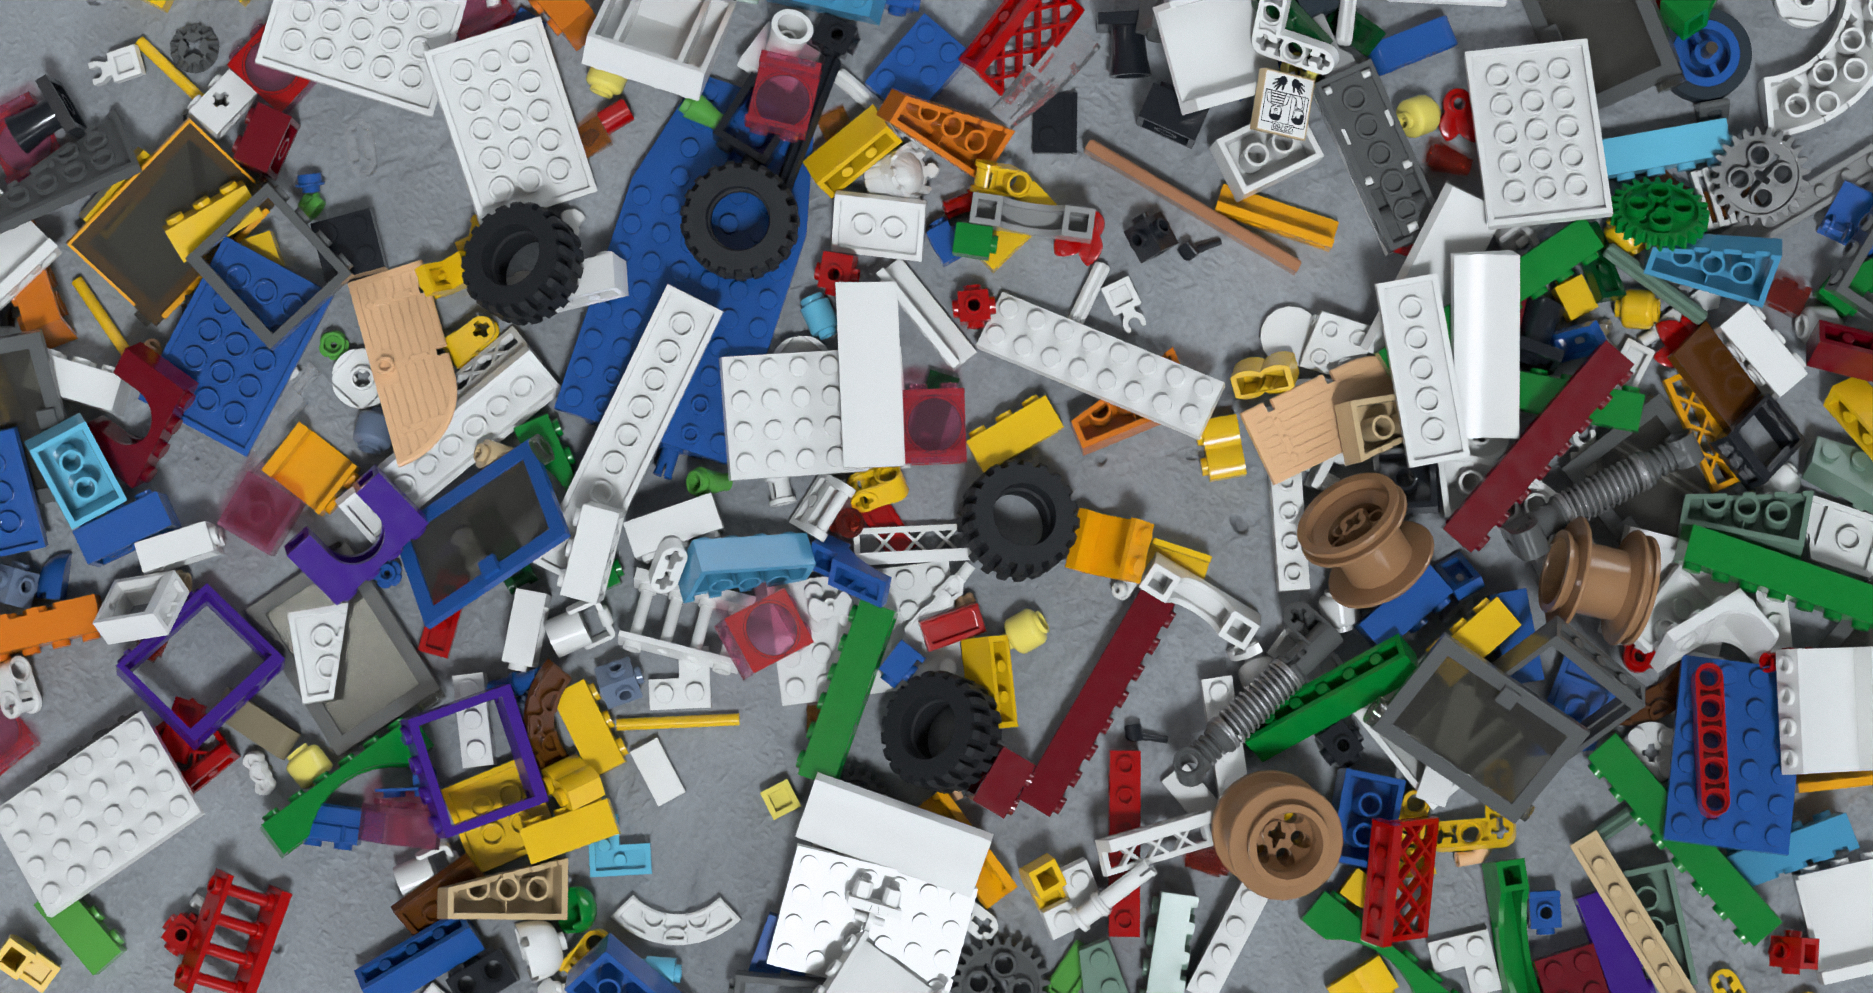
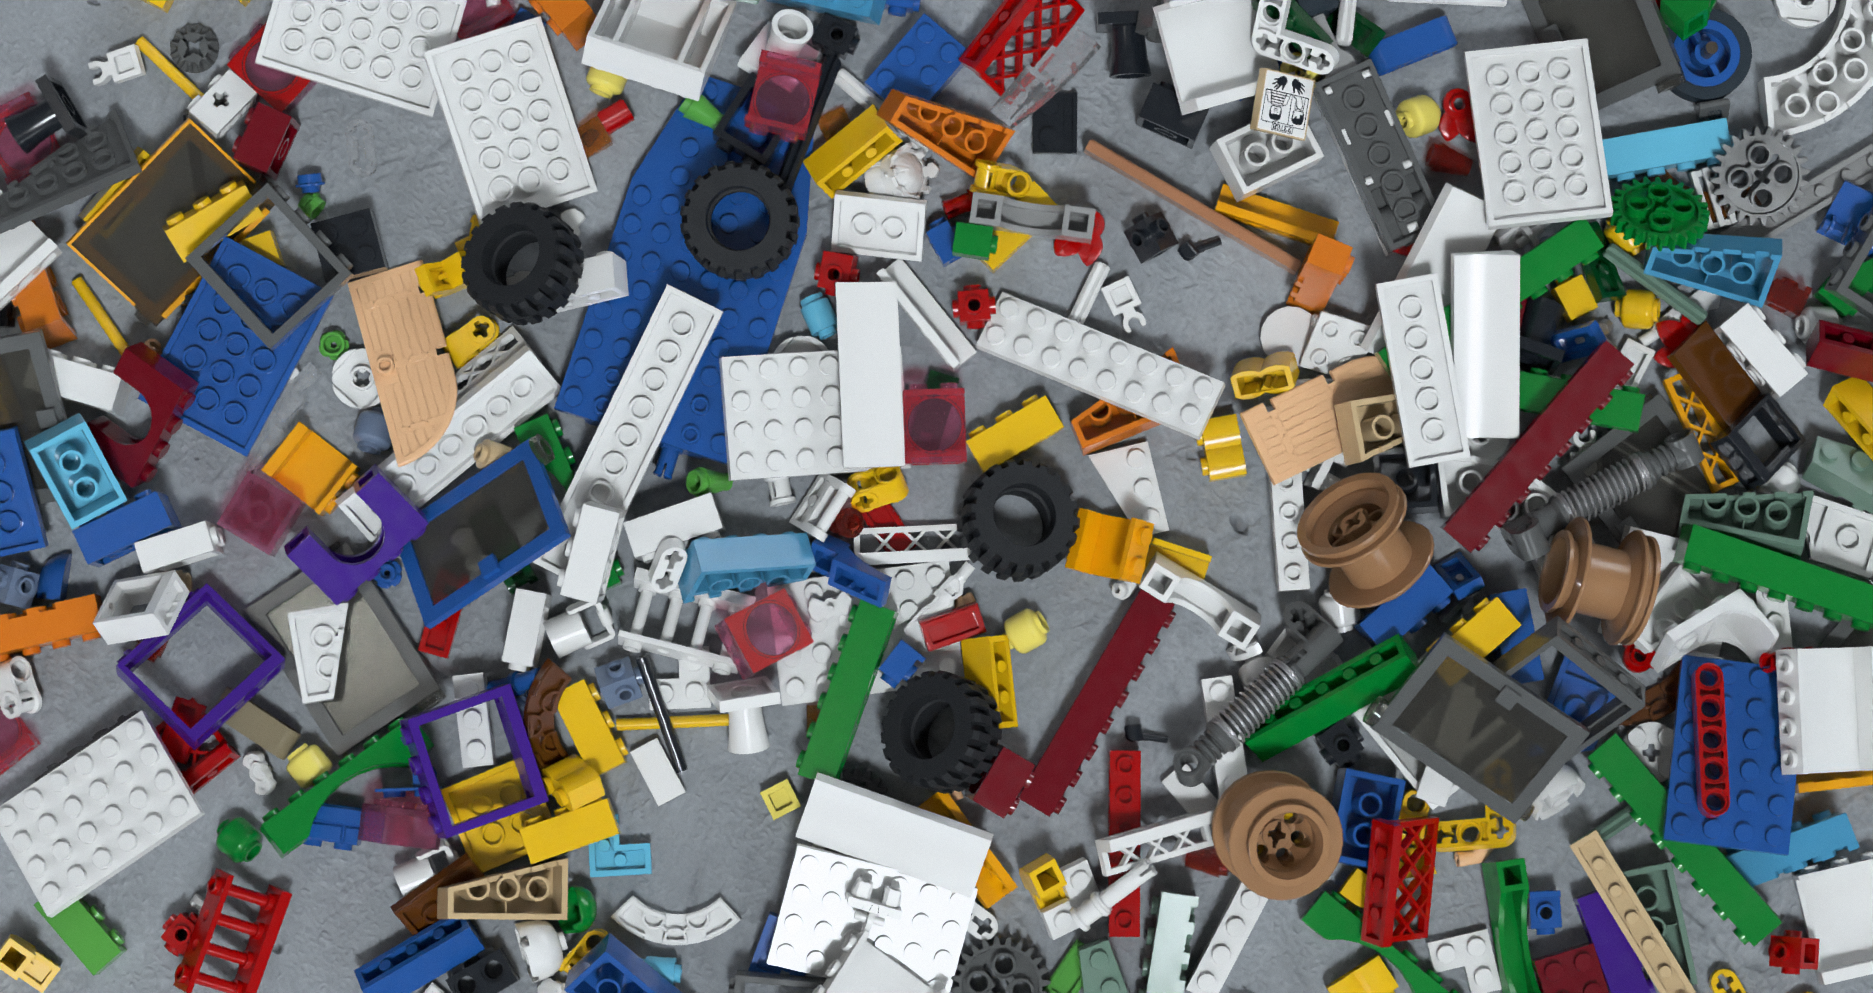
(239, 840): none -> green head
(661, 713): none -> black bar
(744, 705): none -> white plant
(1133, 483): none -> white wing
(1322, 269): none -> orange wedge
(1557, 792): none -> white cylinder

